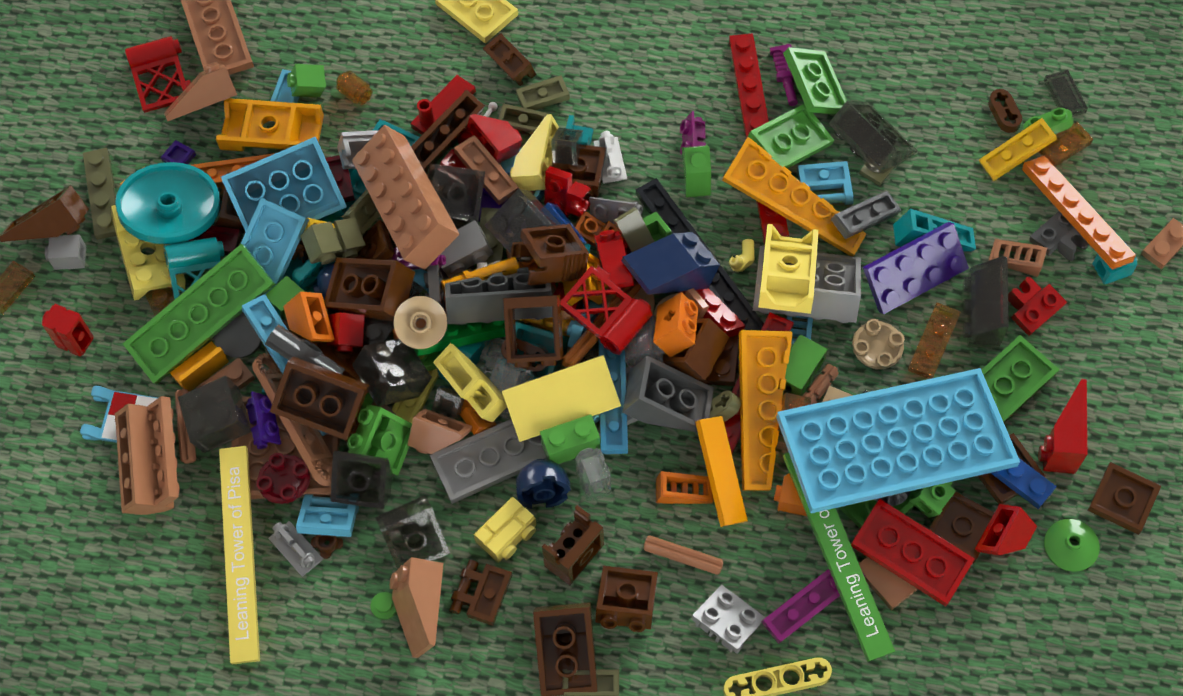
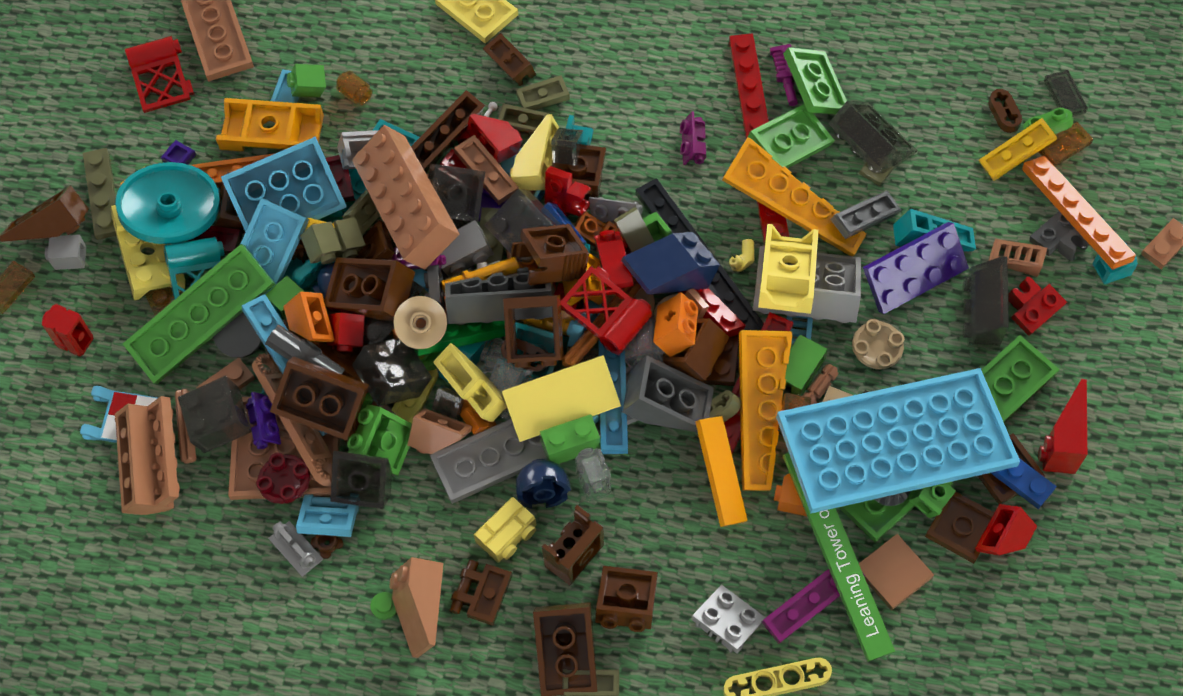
(199, 366): light orange panel -> none
(206, 89): nougat slope -> none
(239, 555): light yellow tile -> none
(412, 532): clear smoke slope -> none
(430, 111): red piece -> none
(613, 165): white hinge -> none
(674, 497): orange slope -> none
(683, 555): nougat axle -> none
(697, 170): bright green slope -> none
(828, 176): medium azure plate -> none
(912, 552): red plate -> none
(934, 341): clear orange plate -> none
(1065, 554): bright green dish -> none
(1124, 498): reddish brown plate -> none

